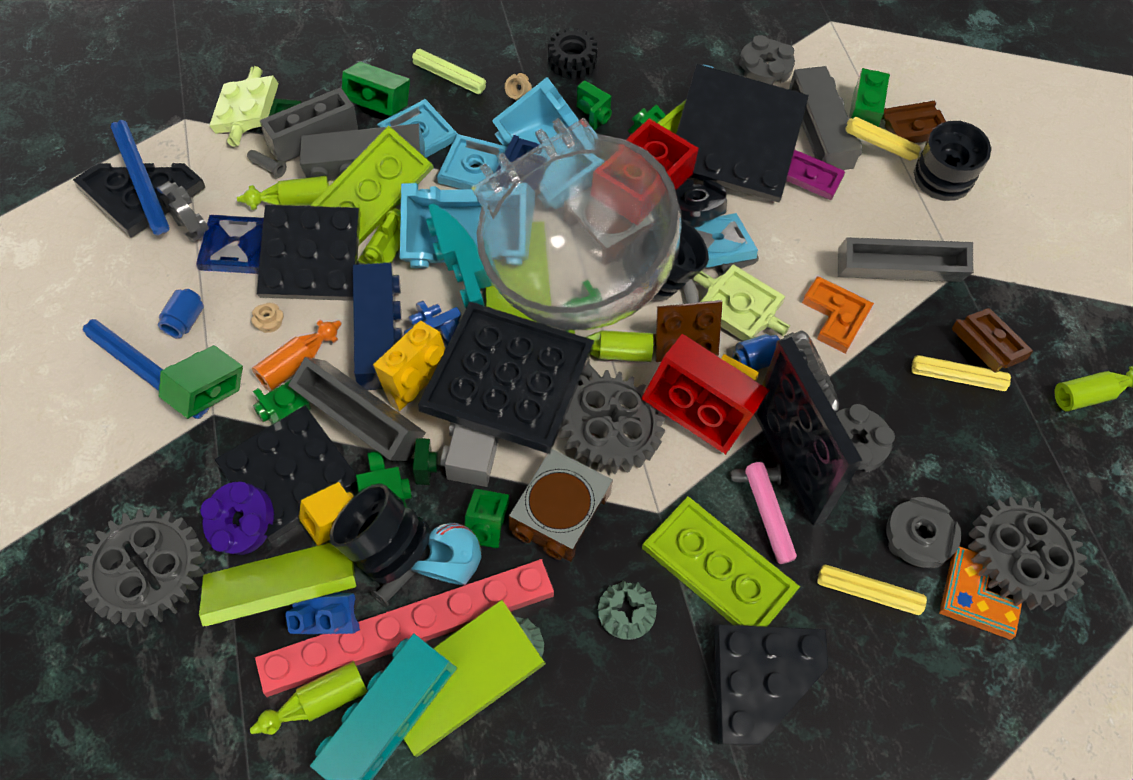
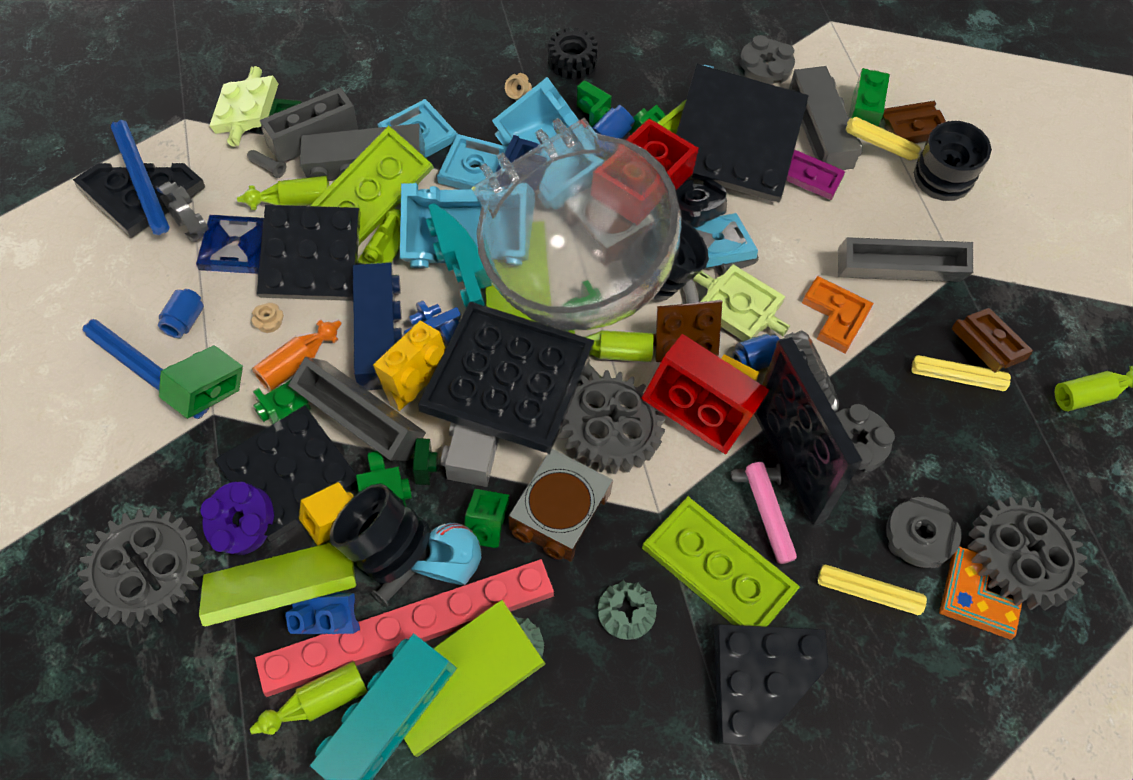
(375, 88): green brick -> none
(449, 71): yellowish green axle -> none
(614, 123): none -> blue brick

